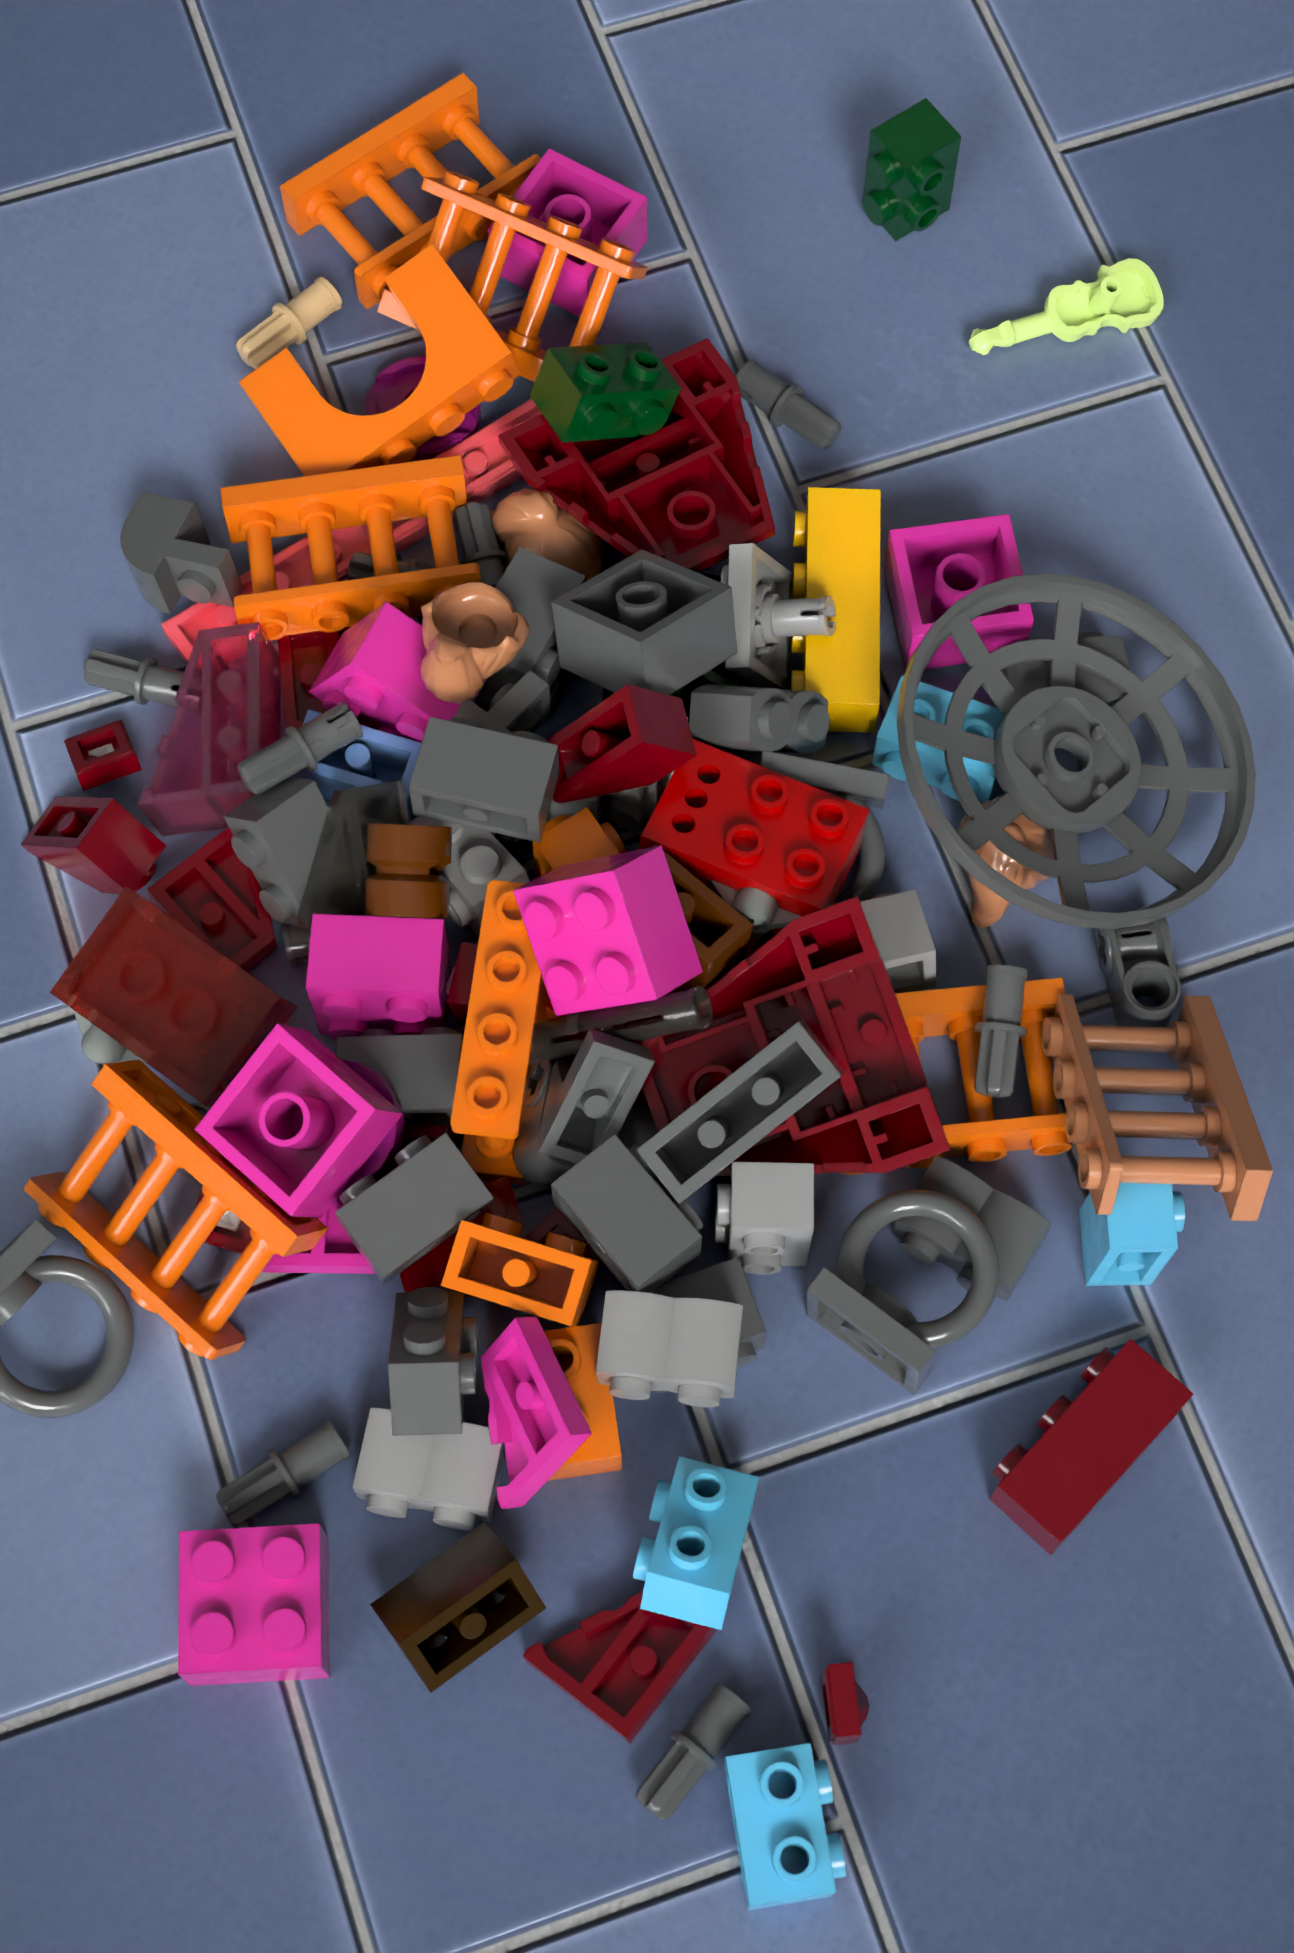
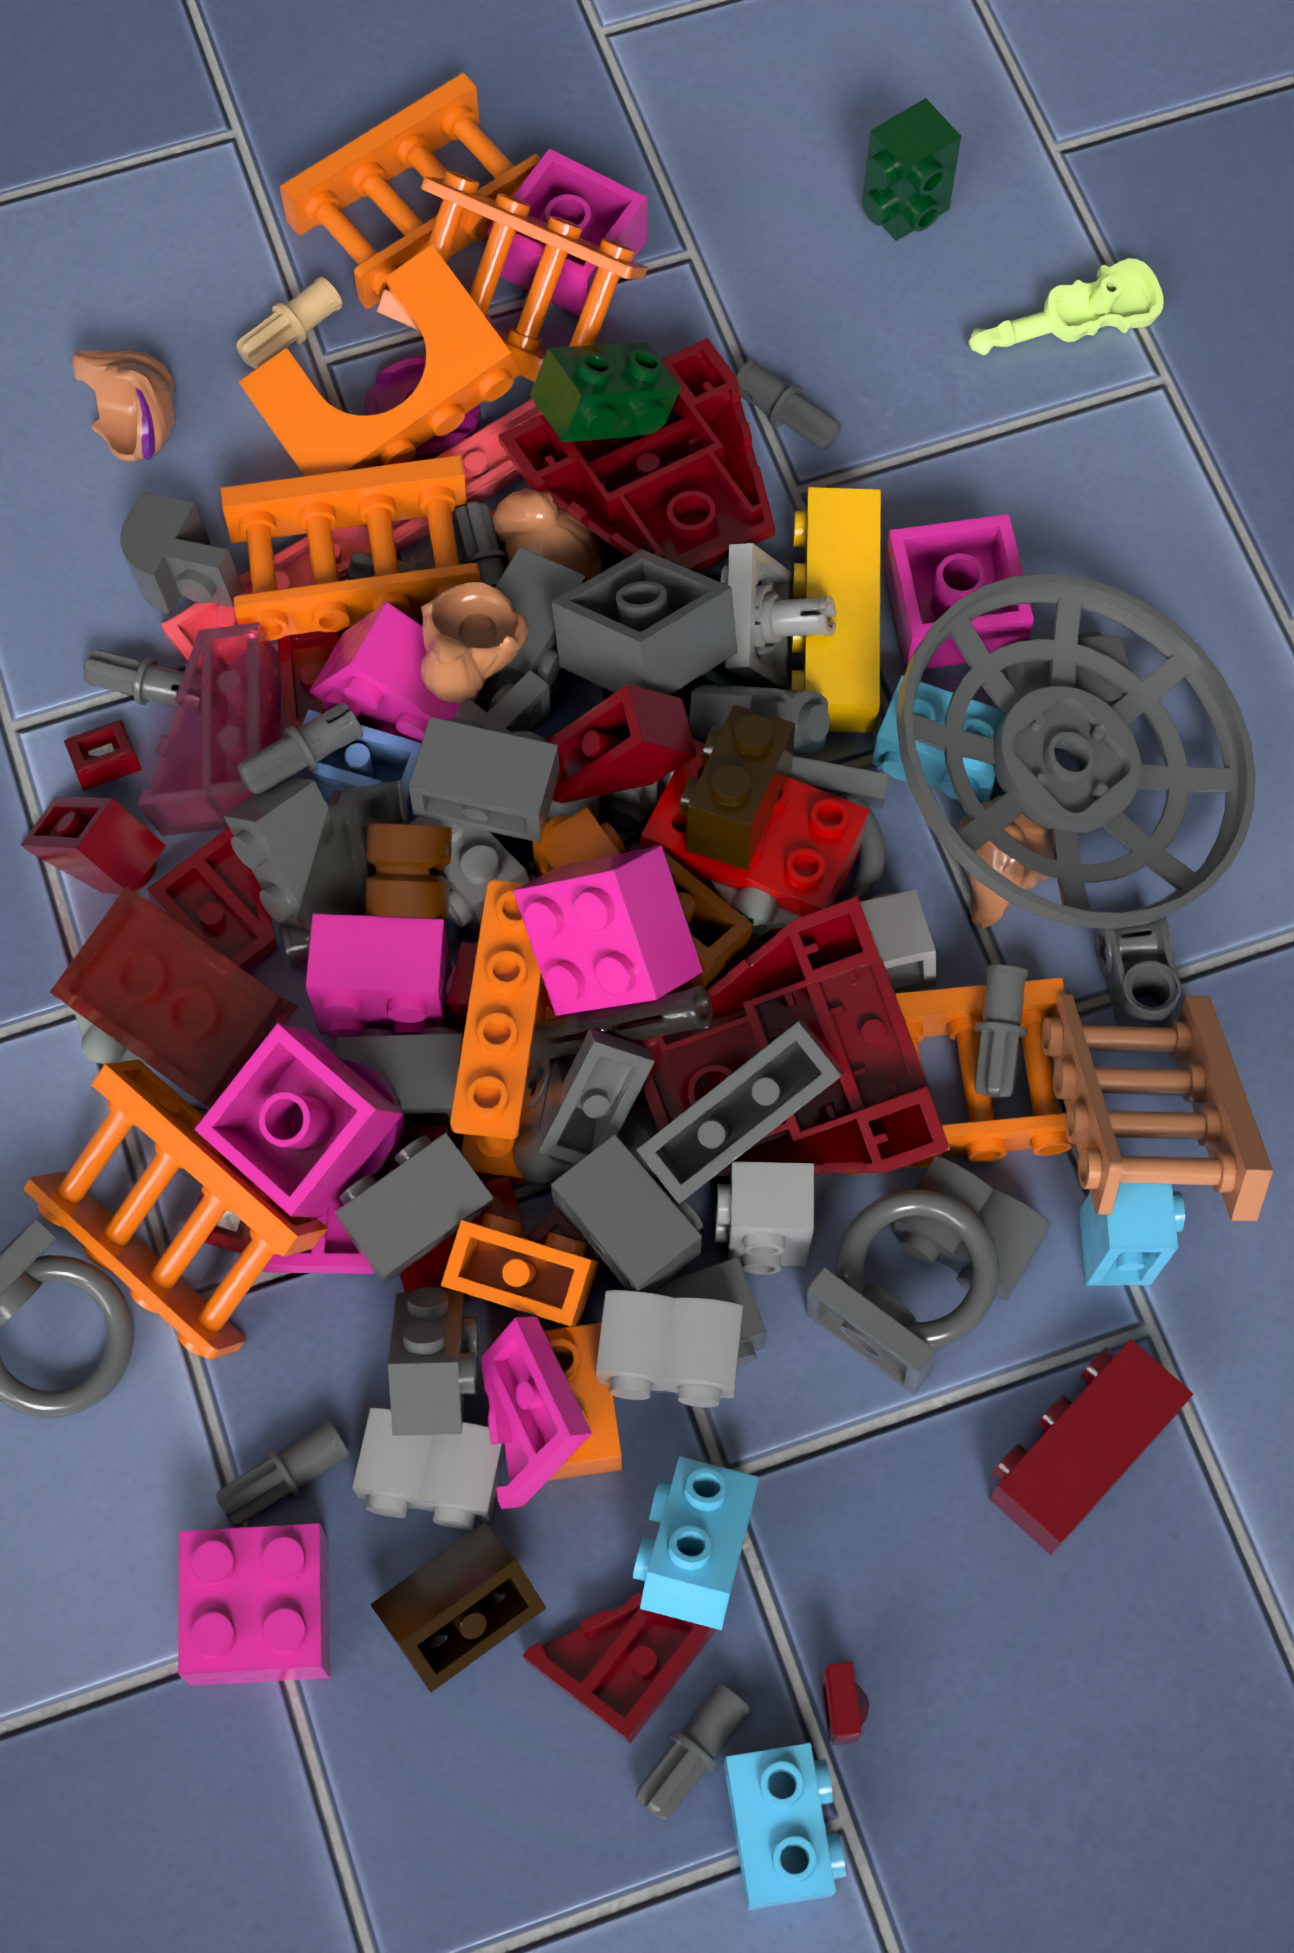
(131, 399): none -> nougat hair
(738, 787): none -> dark brown brick

